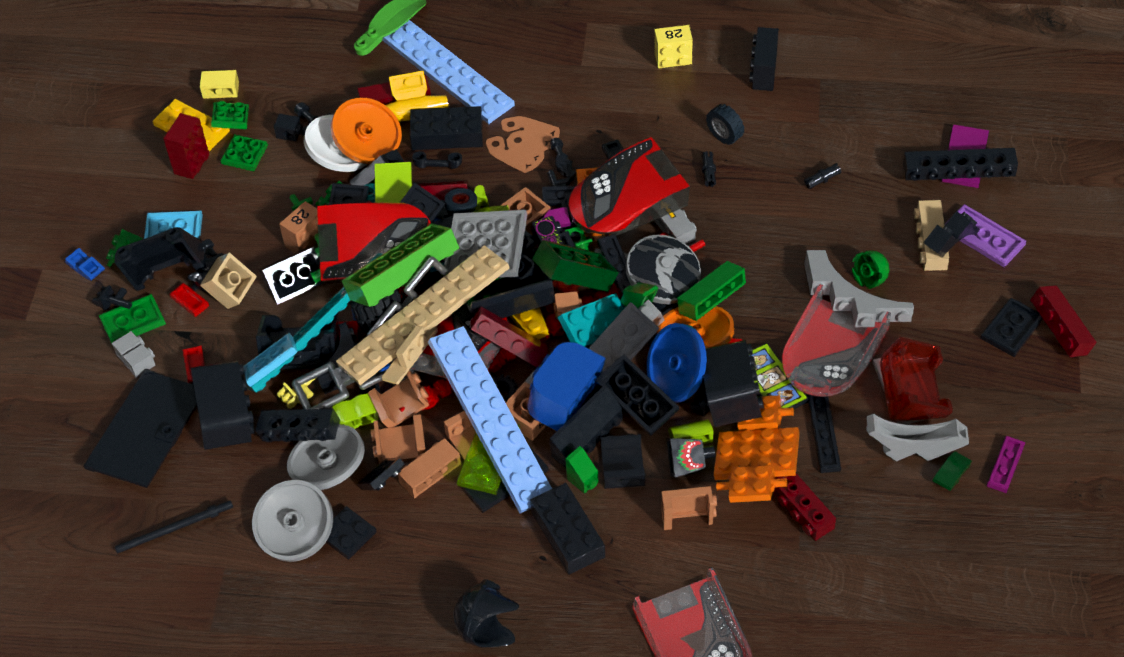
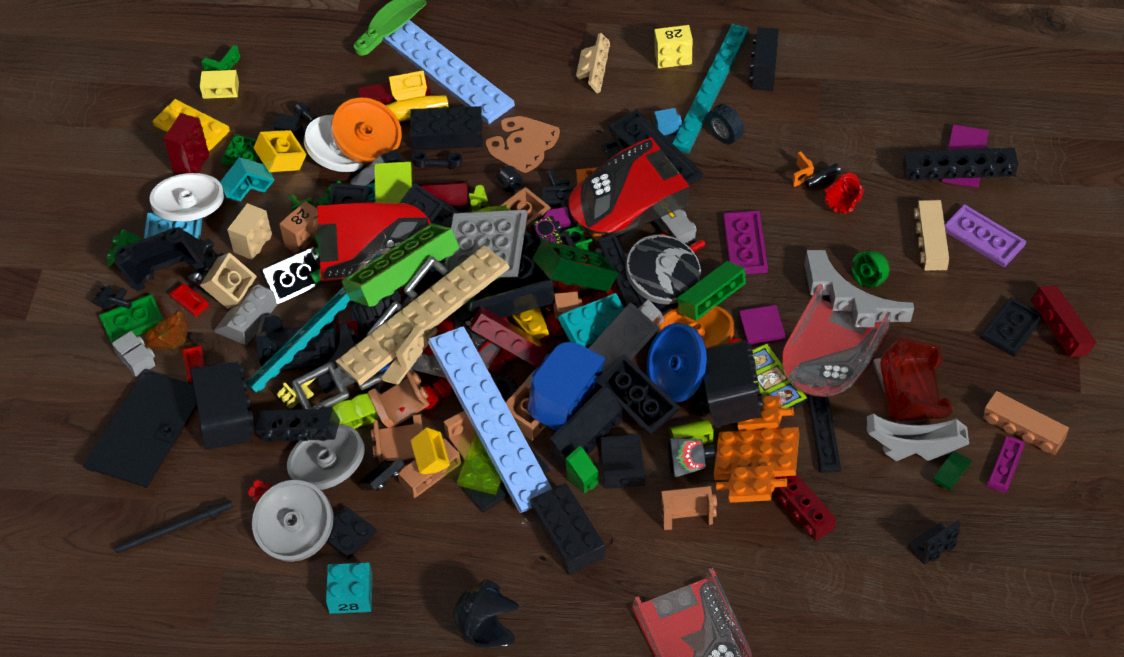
(84, 265): blue slope -> none
(168, 333): none -> clear orange slope
(186, 197): none -> white dish
(226, 63): none -> green bracket
(230, 115): green tile -> none
(244, 319): none -> light grey slope
(245, 176): none -> teal brick
(249, 231): none -> tan brick
(259, 490): none -> red plant
(269, 359): medium azure tile -> none
(279, 151): none -> yellow brick
(349, 588): none -> teal brick
(430, 451): none -> yellow brick
(460, 201): black bush -> none
(509, 179): none -> black head
(563, 164): black piece -> none
(593, 63): none -> tan bracket
(636, 128): none -> black plate
(638, 294): green slope -> none
(667, 121): none -> dark azure brick
(708, 169): black pin -> none
(710, 88): none -> teal plate
(745, 241): none -> magenta tile
(762, 324): none -> magenta tile
(806, 168): none -> orange bracket
(844, 193): none -> red hair
(935, 541): none -> black bracket
(957, 227): black arch -> none
(1025, 423): none -> nougat brick

